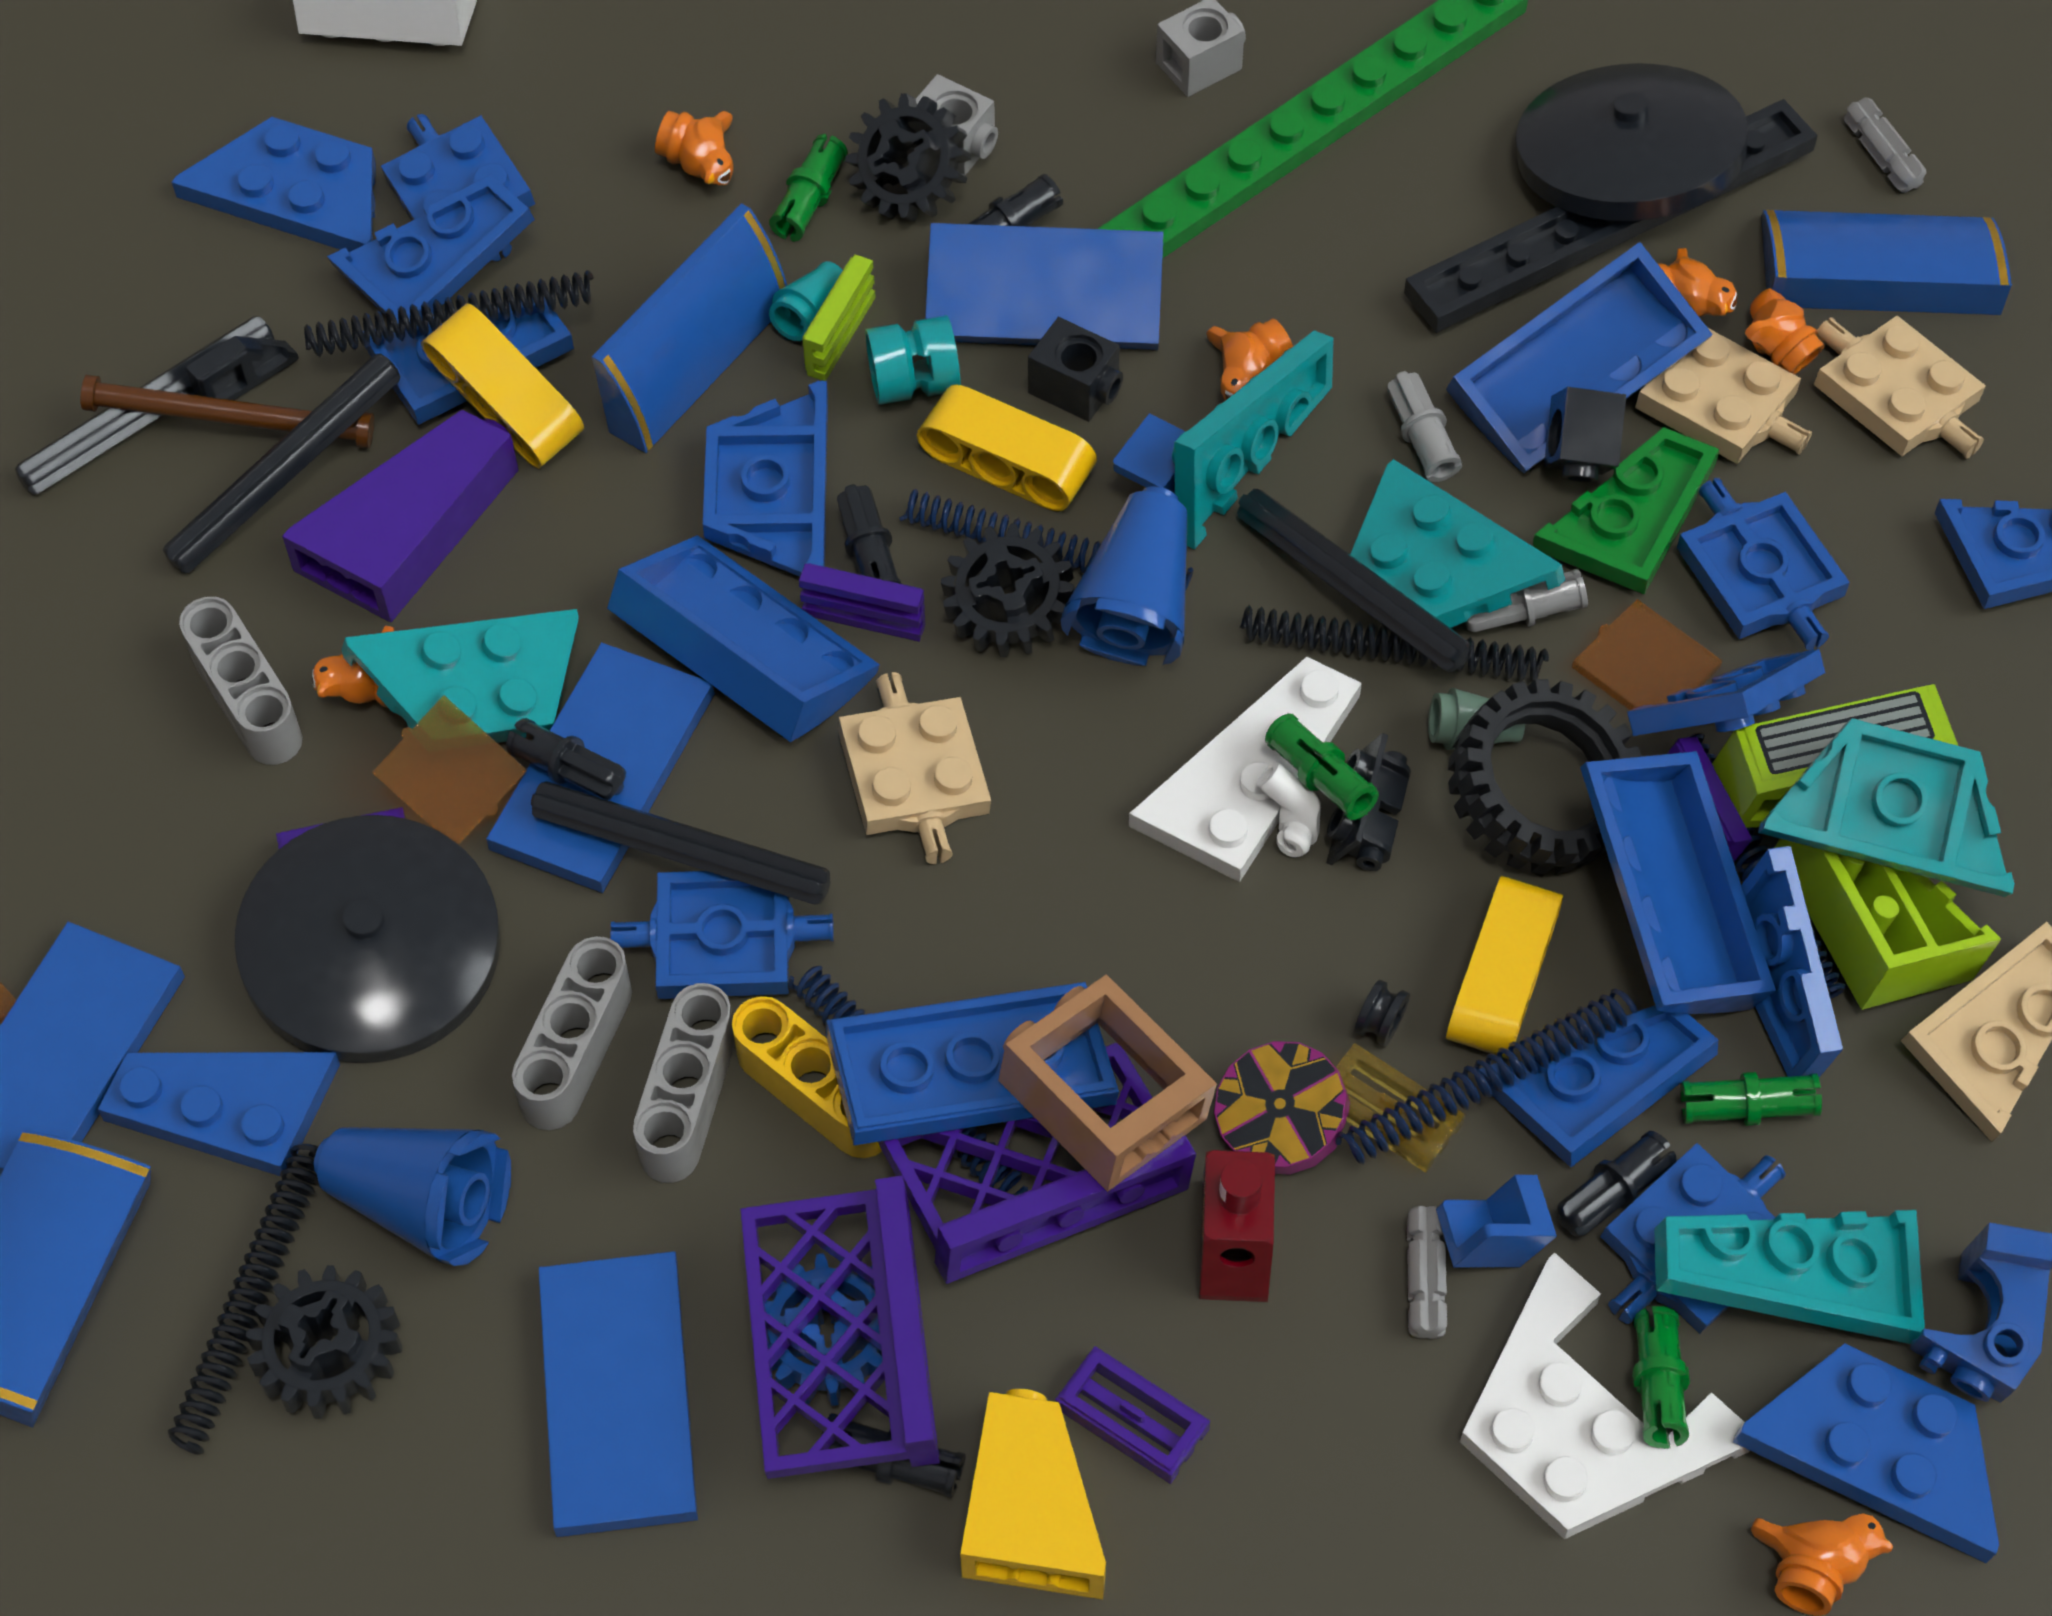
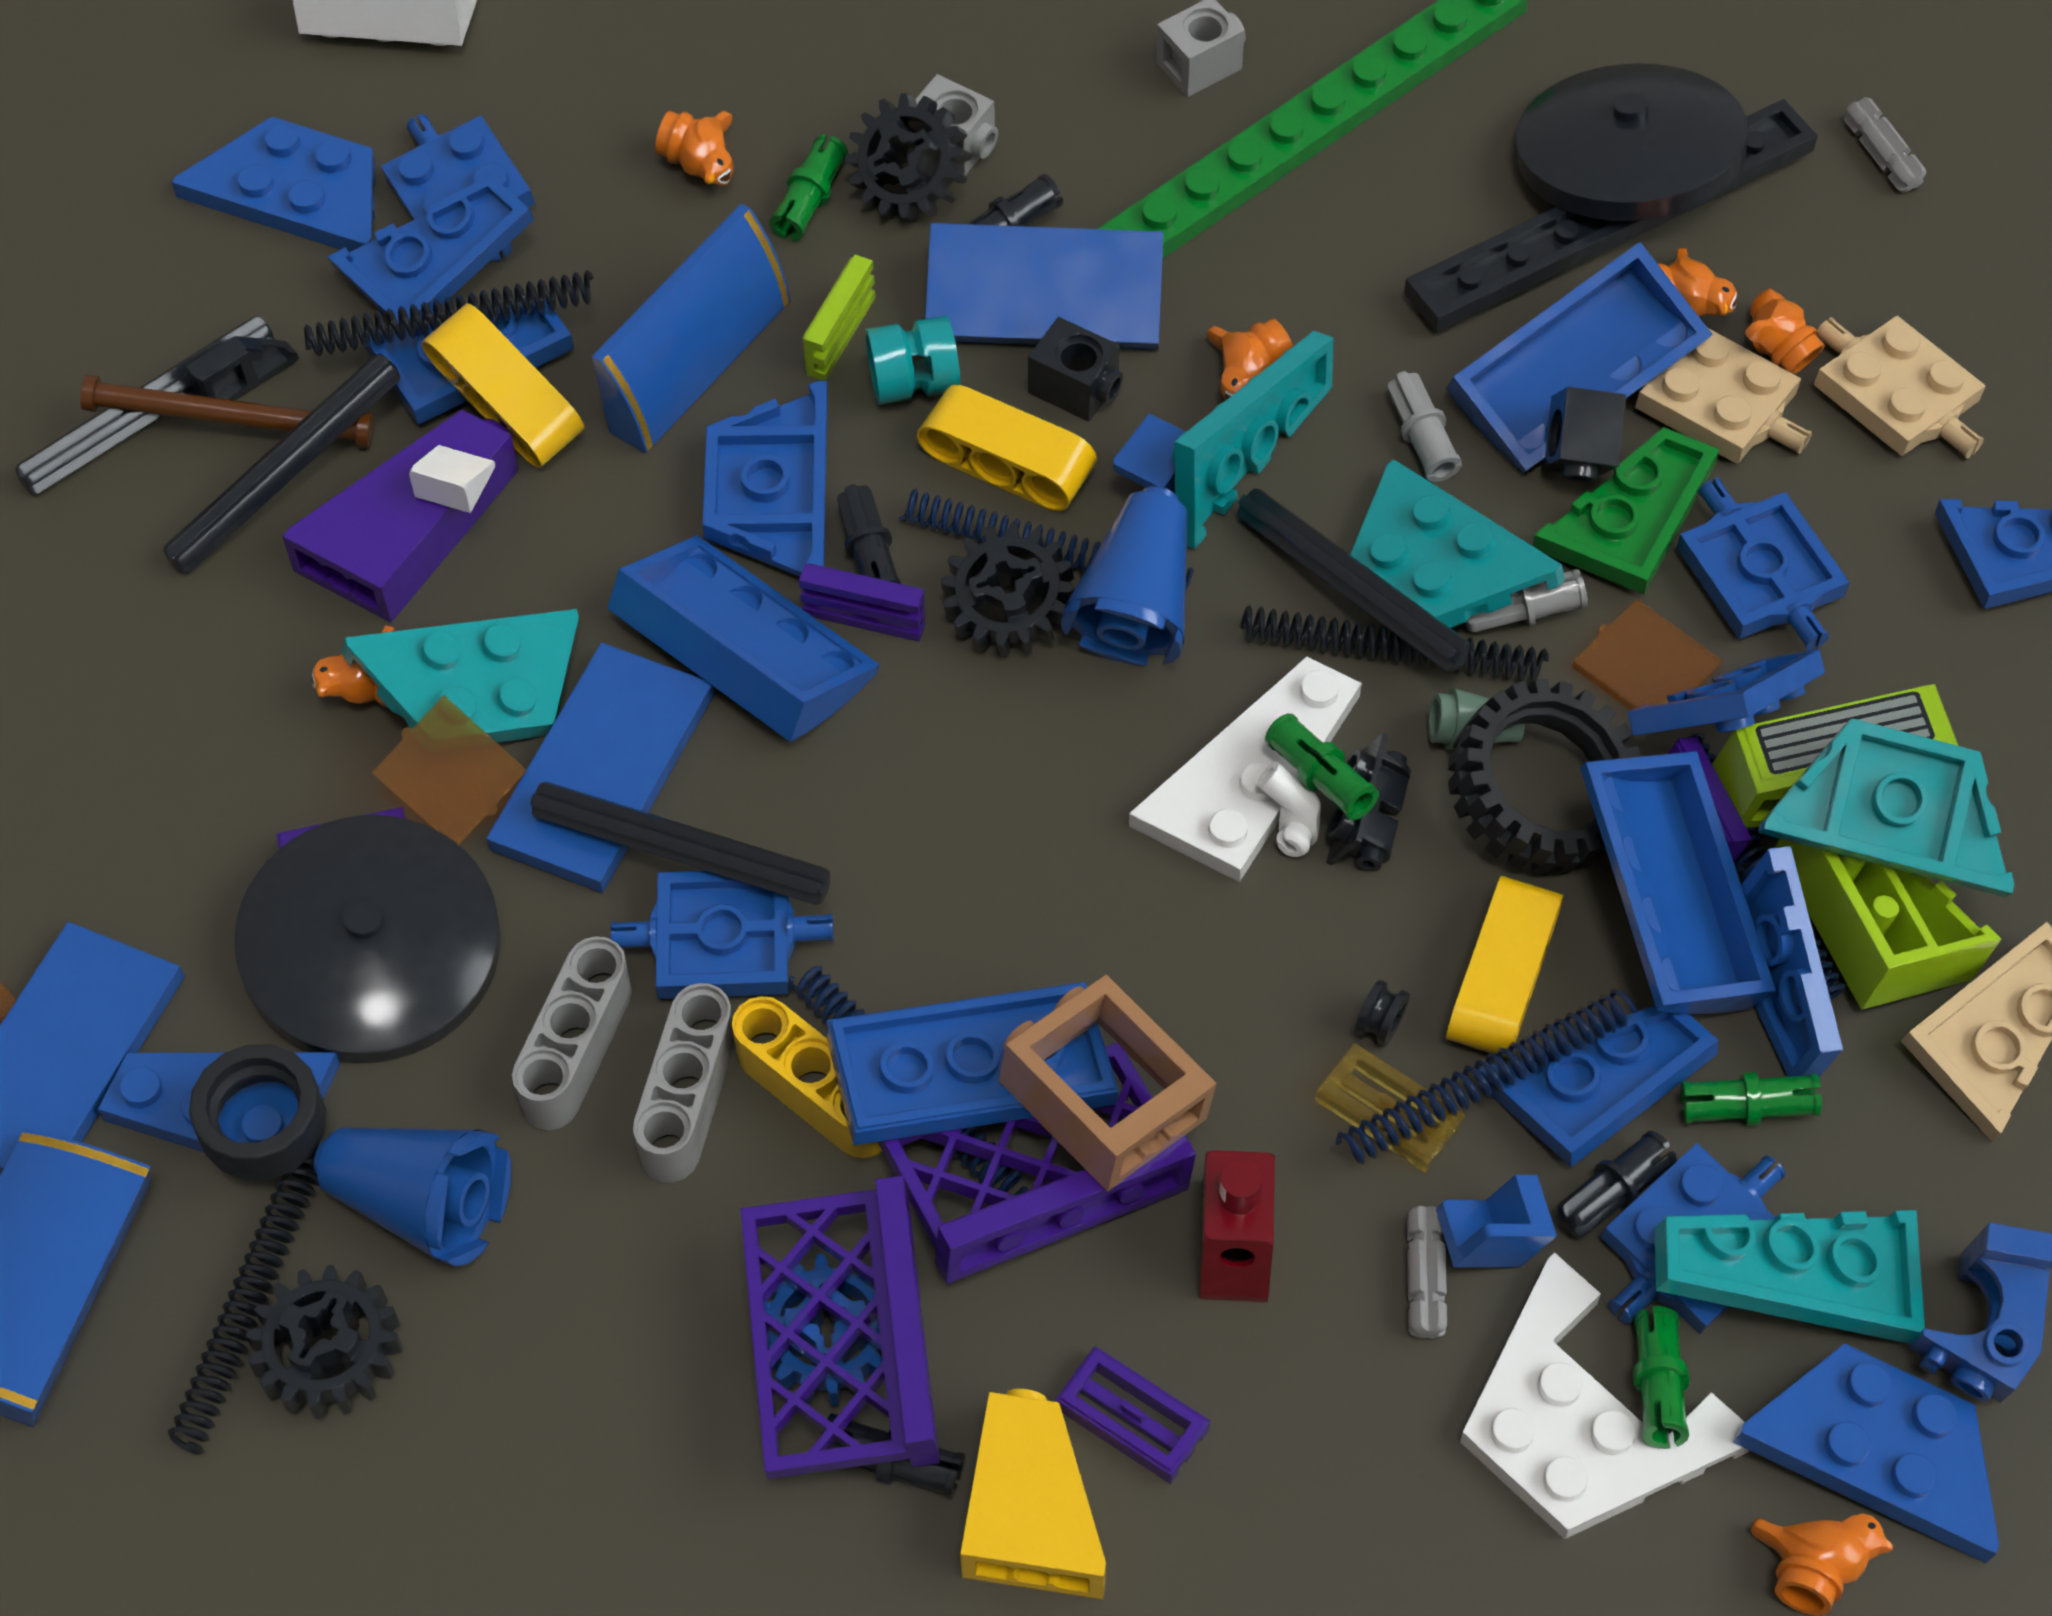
(242, 1069): none -> black tyre
(245, 703): light grey beam -> none
(451, 477): none -> white slope
(566, 759): black axle -> none
(616, 1394): blue tile -> none
(799, 302): teal cone -> none
(914, 766): tan plate -> none
(1282, 1103): tile -> none
(1886, 261): blue slope -> none

